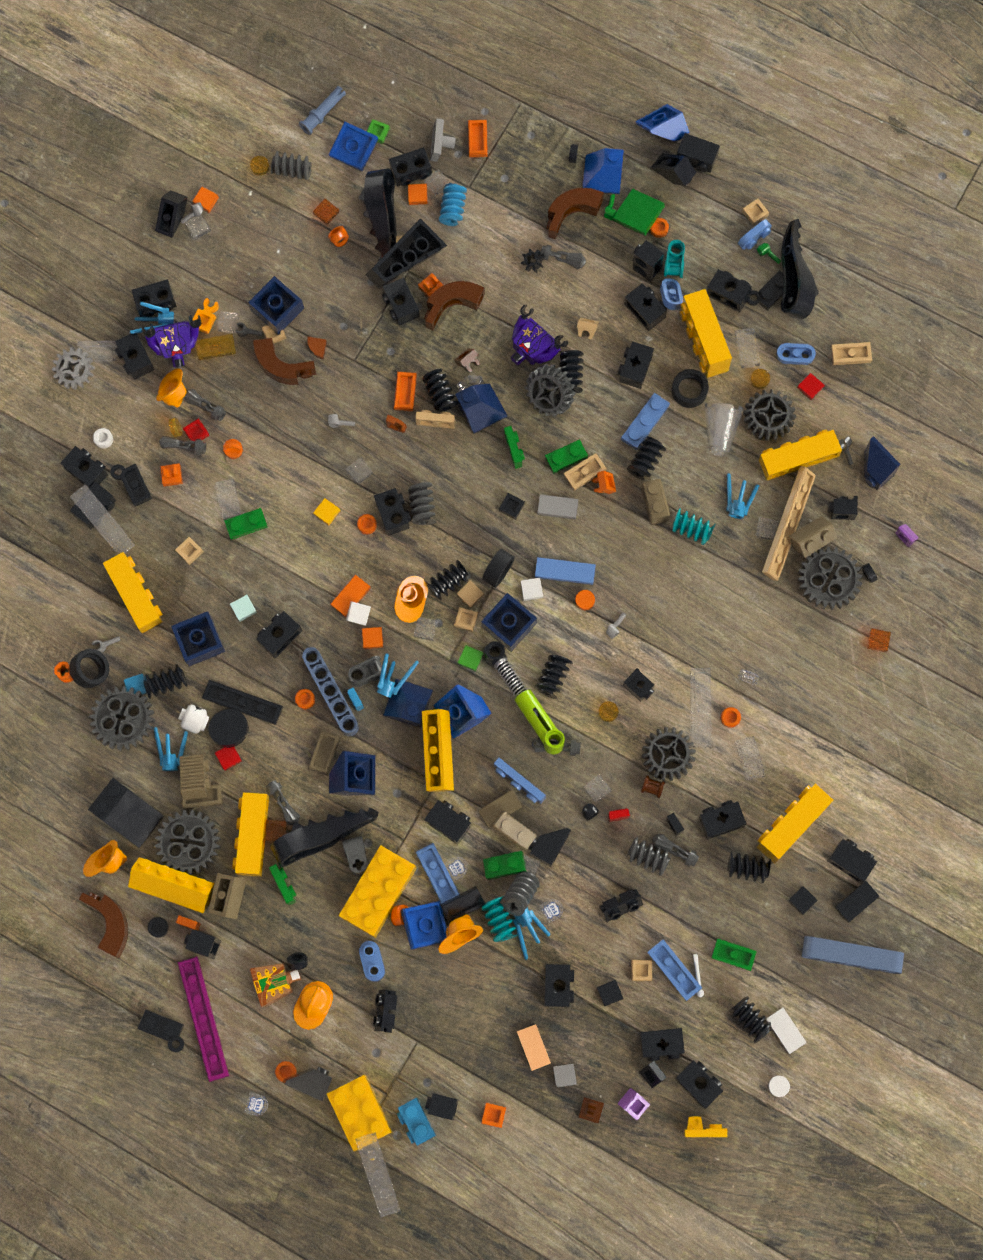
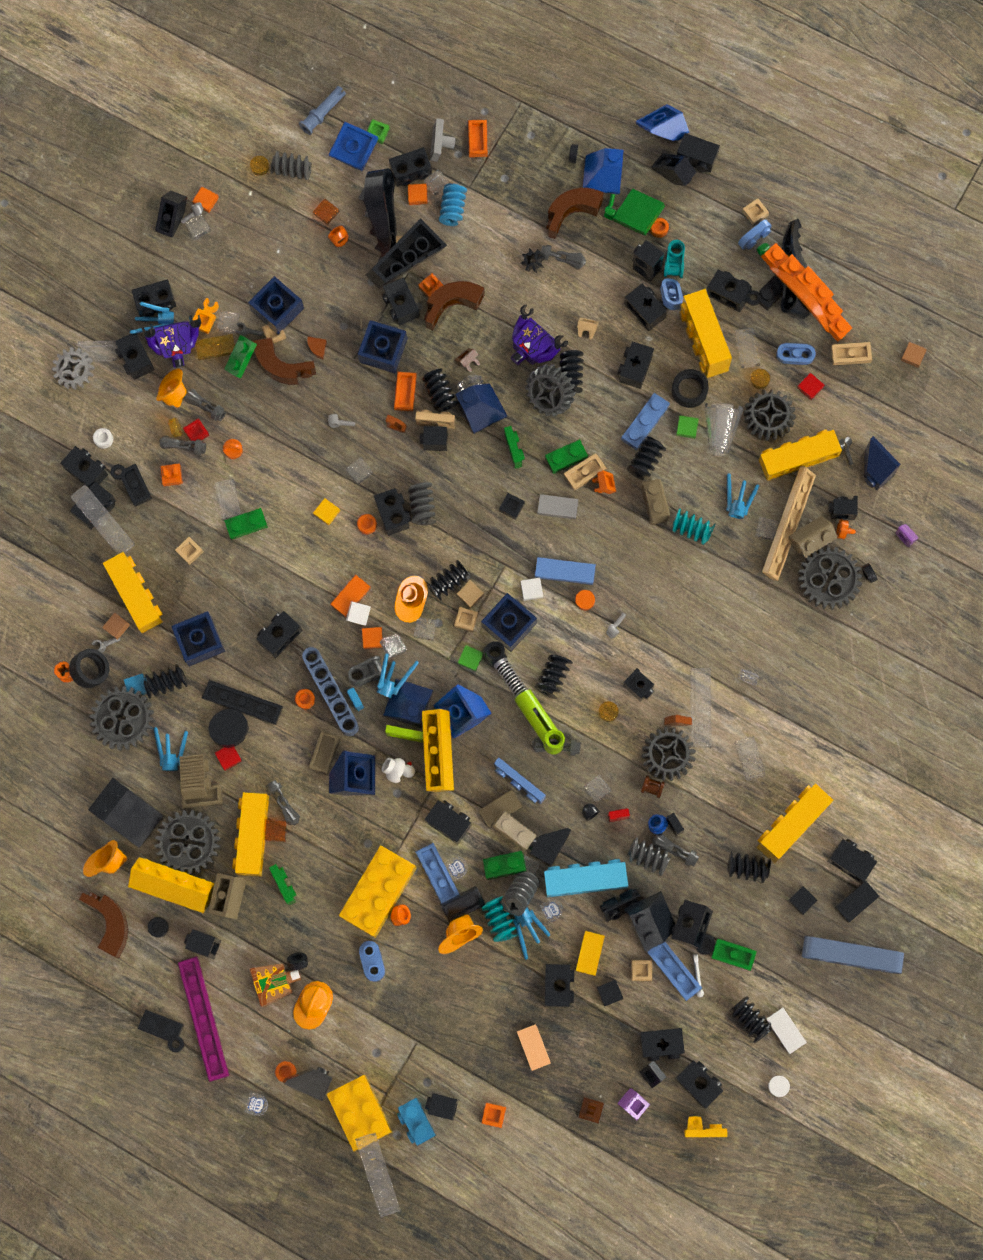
(116, 626): none -> medium nougat tile
(188, 923): orange tile -> none
(193, 718): white head -> none
(240, 356): none -> green plate
(243, 608): light aqua tile -> none
(316, 837): black animal -> none
(355, 853): dark grey piece -> none
(382, 346): none -> dark blue brick
(384, 1003): black hinge -> none
(393, 645): none -> clear tile
(396, 768): none -> white animal
(403, 733): none -> lime tile
(424, 925): blue tile -> none
(434, 438): none -> black brick
(498, 568): black tyre -> none
(564, 1075): light grey slope -> none
(586, 879): none -> medium azure brick
(590, 953): none -> yellow tile
(651, 920): none -> black slope
(657, 824): none -> blue plate
(678, 720): none -> dark orange tile
(687, 427): none -> bright green tile
(694, 935): none -> black brick
(707, 945): none -> black tile
(714, 828): black brick -> none
(730, 717): orange tile -> none
(809, 290): none -> orange piece
(843, 529): none -> orange tile
(879, 640): clear orange tile -> none
(913, 354): none -> medium nougat tile

